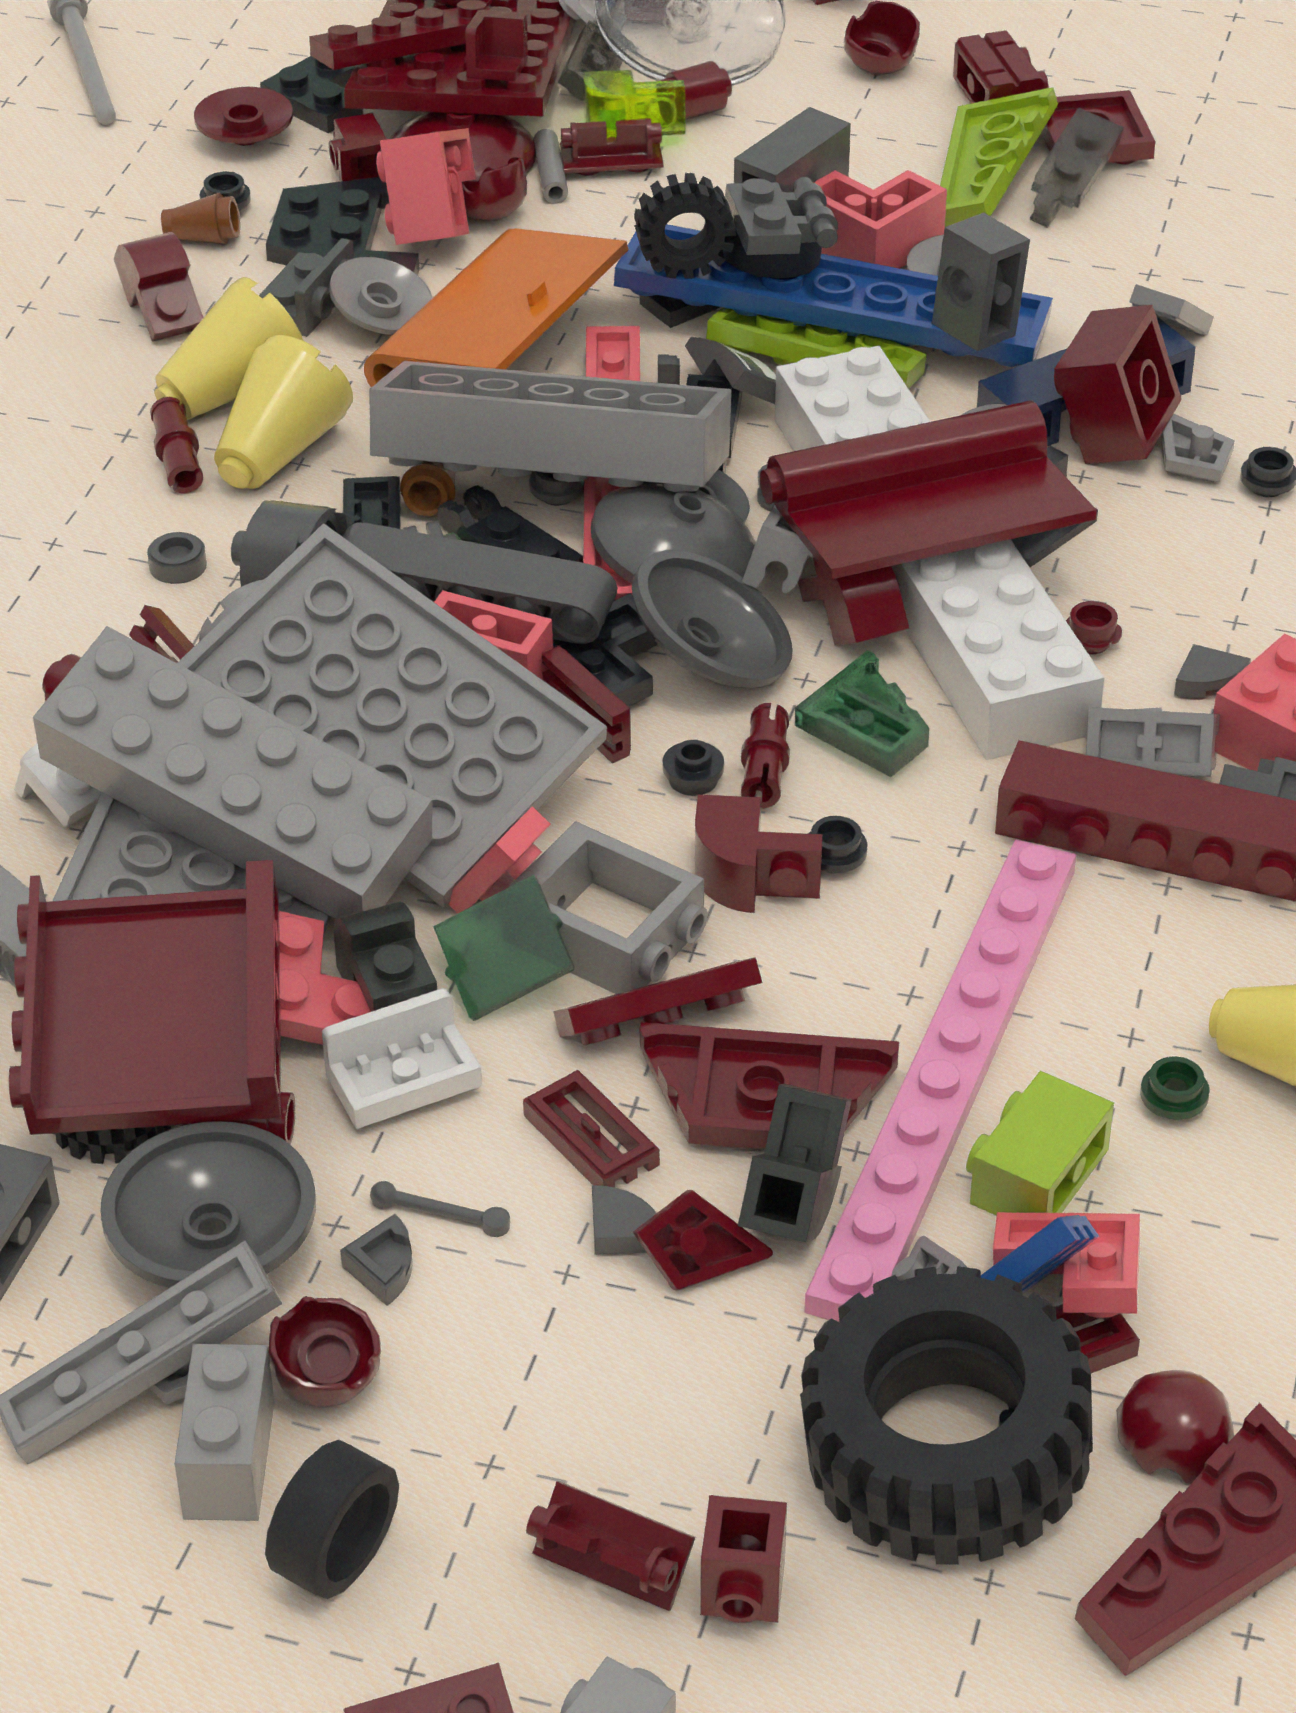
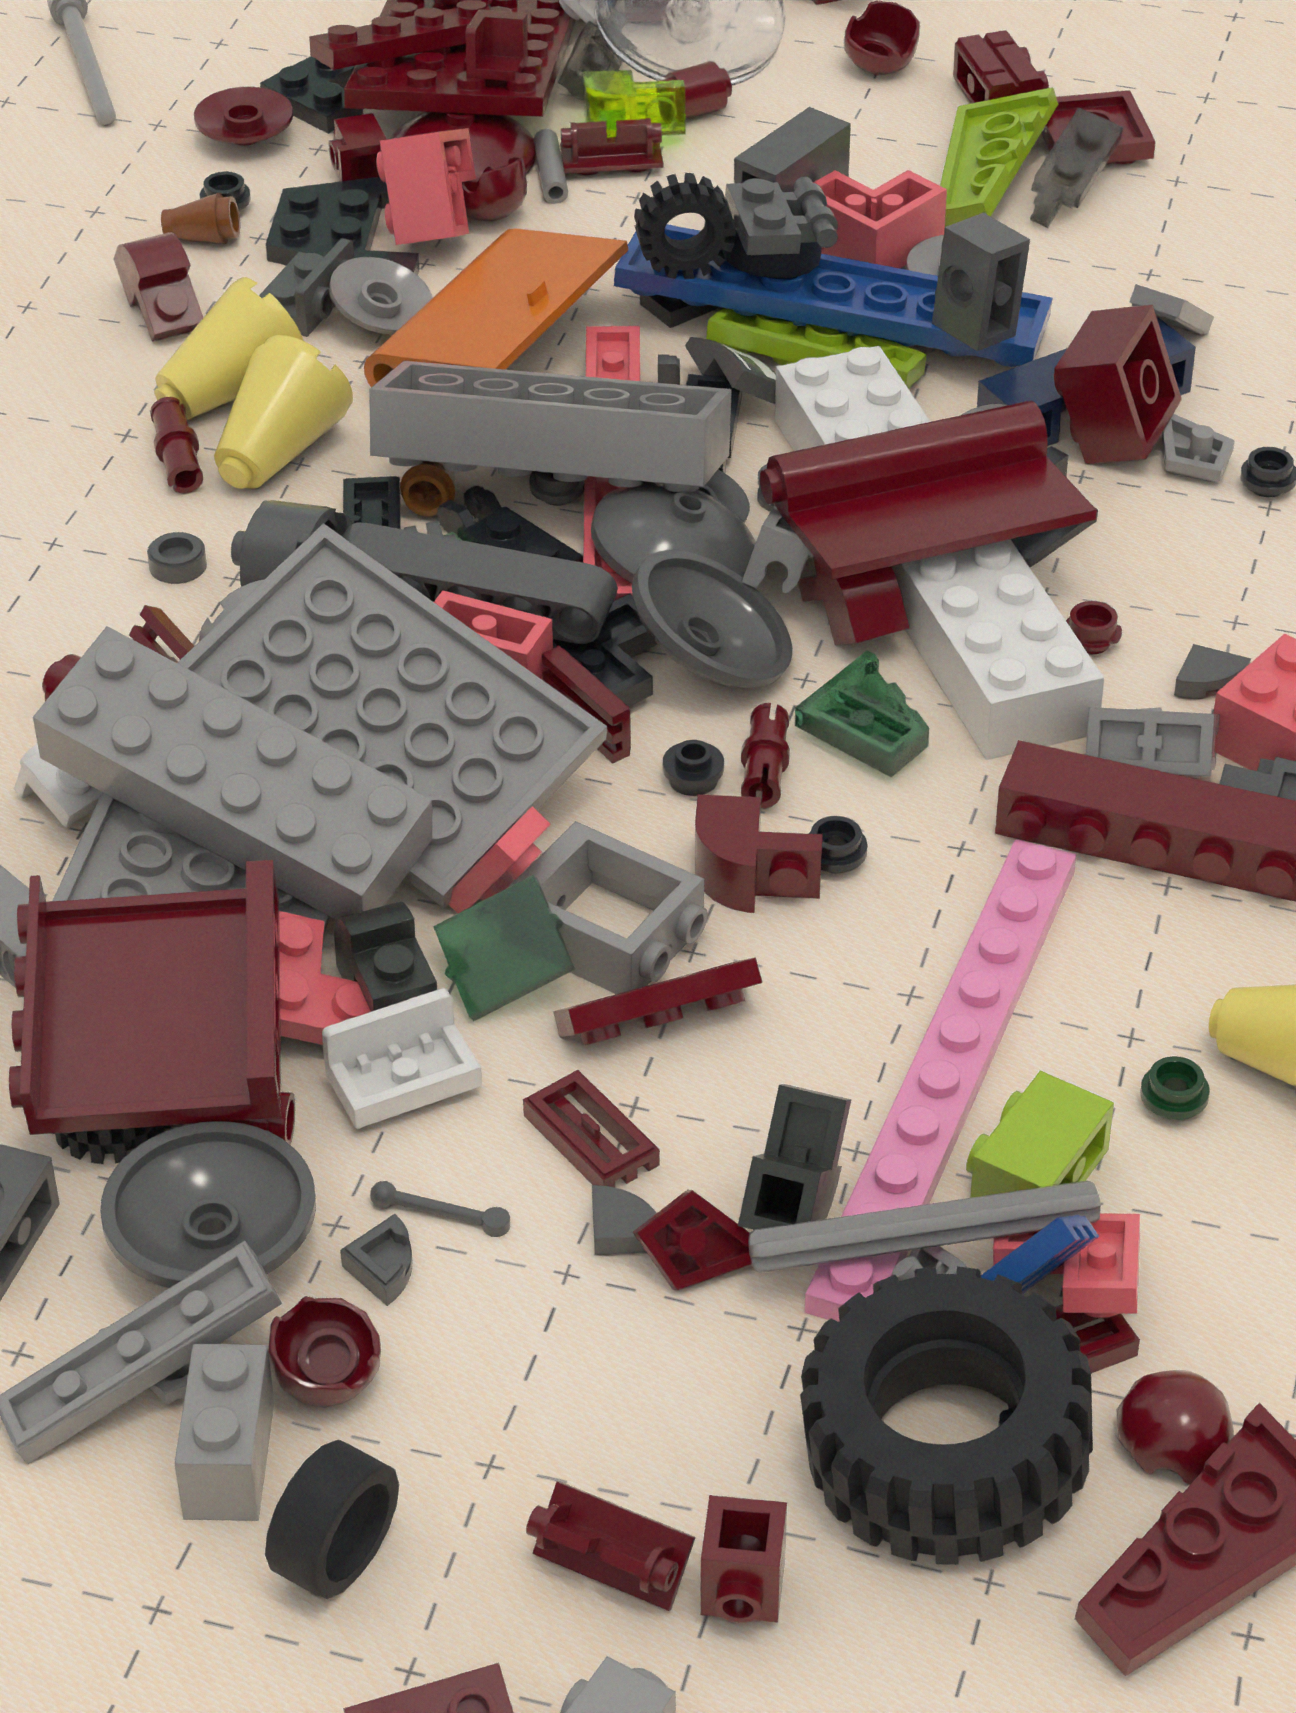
(728, 1079): dark red wing -> none
(920, 1226): none -> light grey axle

